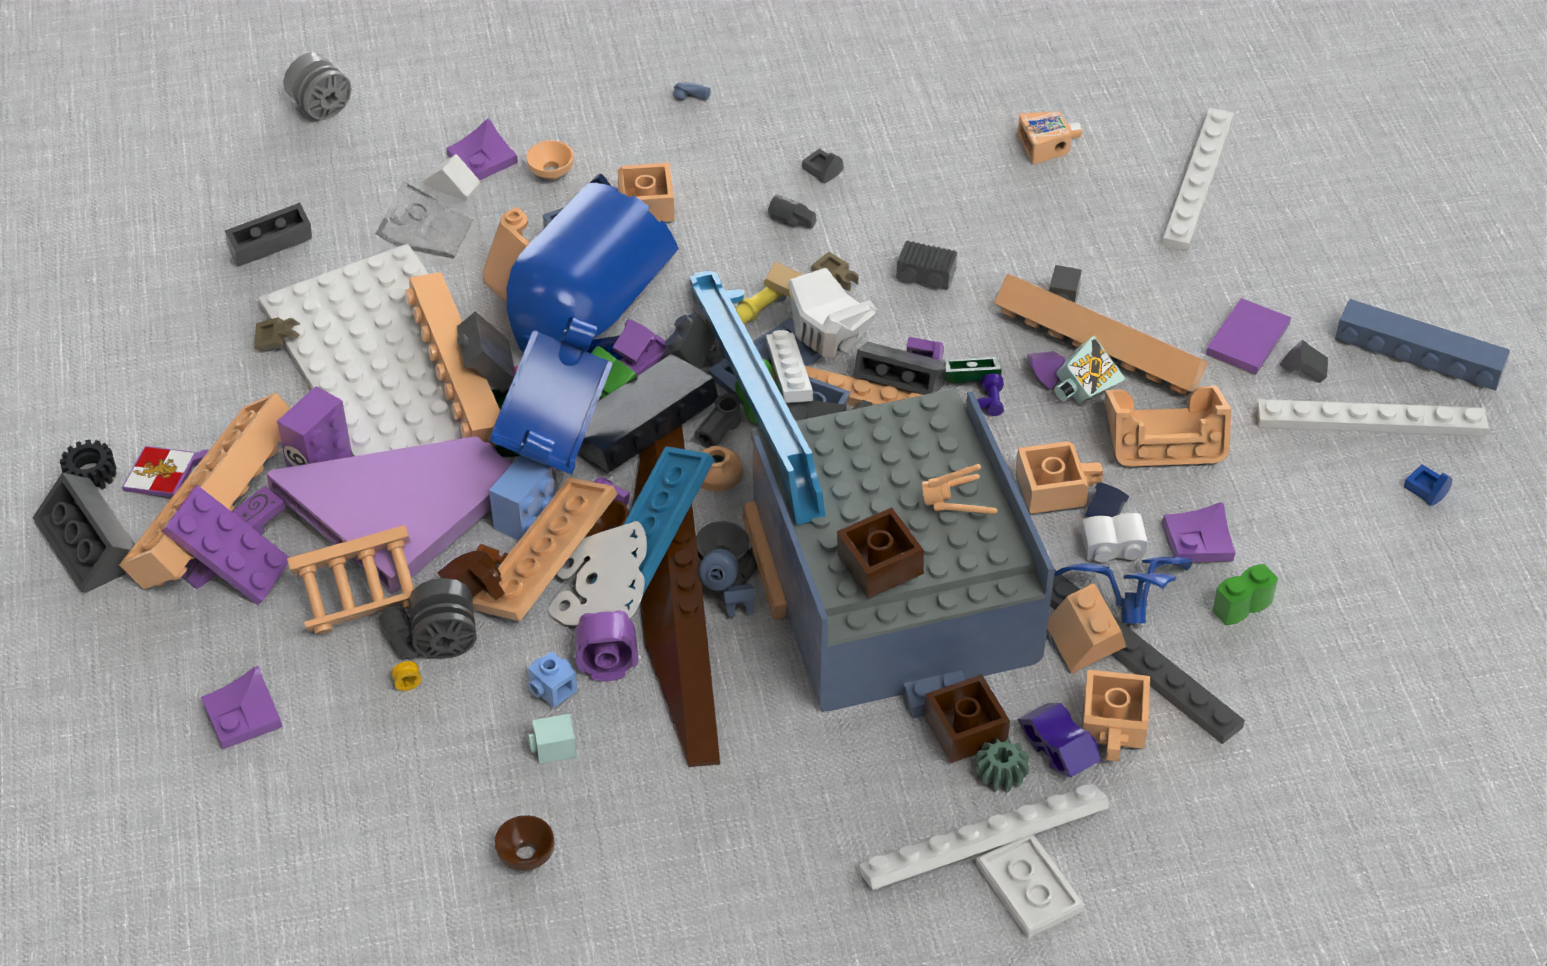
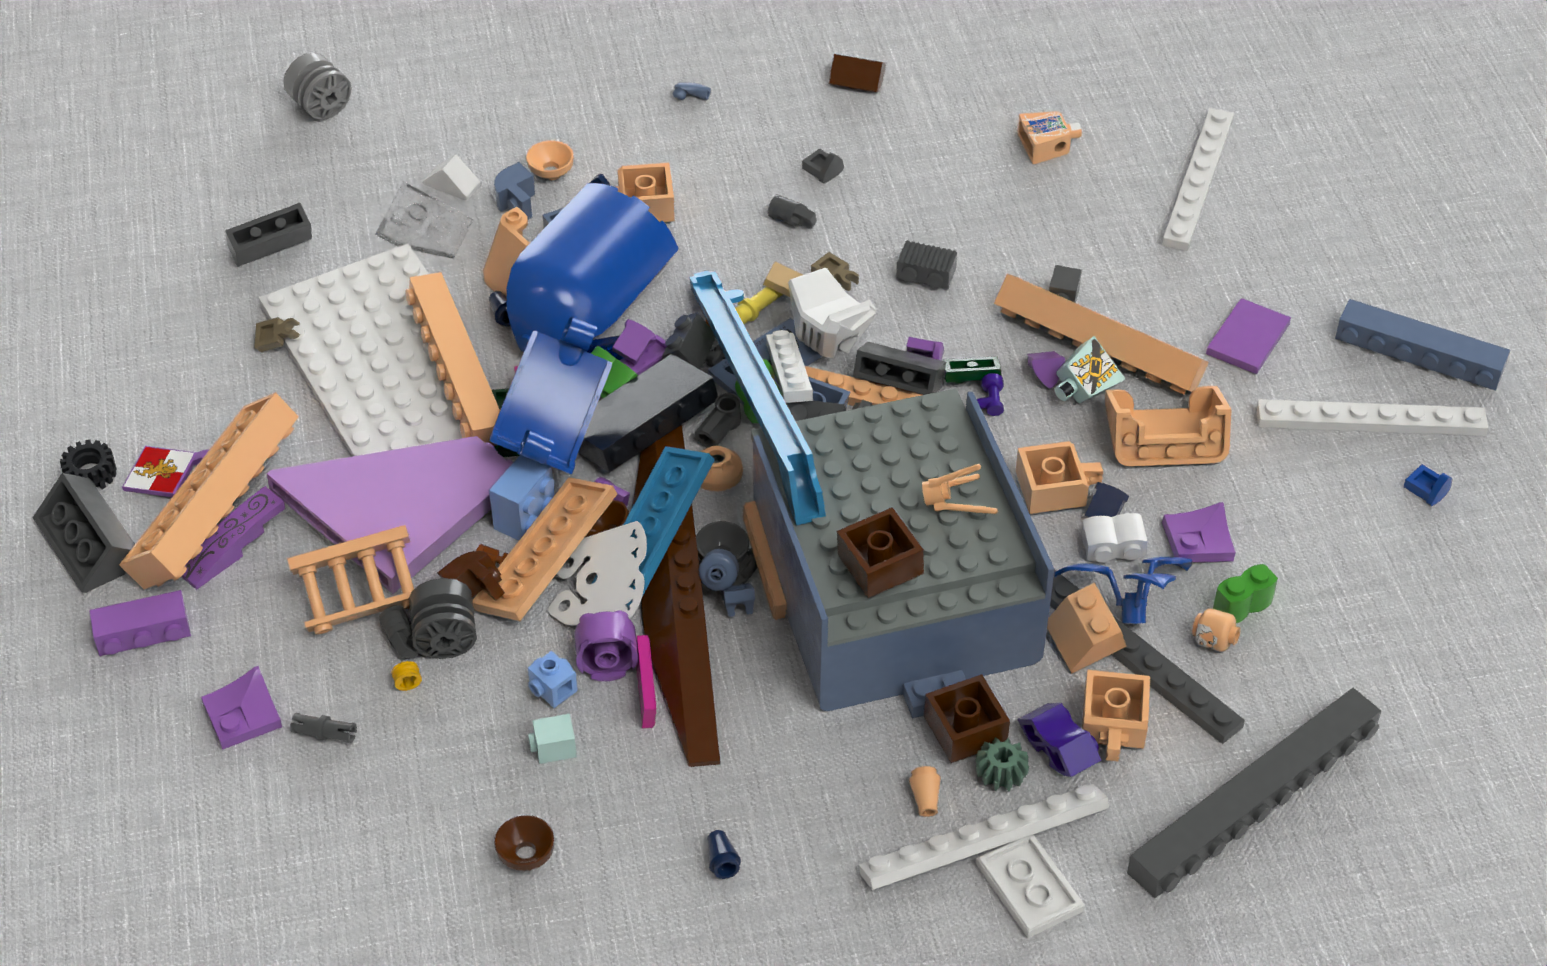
(140, 623): none -> medium lavender brick
(226, 544): medium lavender plate -> none
(314, 430): medium lavender brick -> none
(323, 727): none -> dark grey pin
(484, 151): medium lavender plate -> none
(486, 351): dark grey container -> none
(499, 307): none -> dark blue cone
(514, 188): none -> sand blue brick
(645, 682): none -> dark pink tile
(722, 855): none -> dark blue cone
(857, 73): none -> reddish brown brick
(925, 787): none -> light nougat cone
(1215, 629): none -> light nougat head
(1253, 793): none -> dark grey brick
(1306, 359): dark grey tile -> none

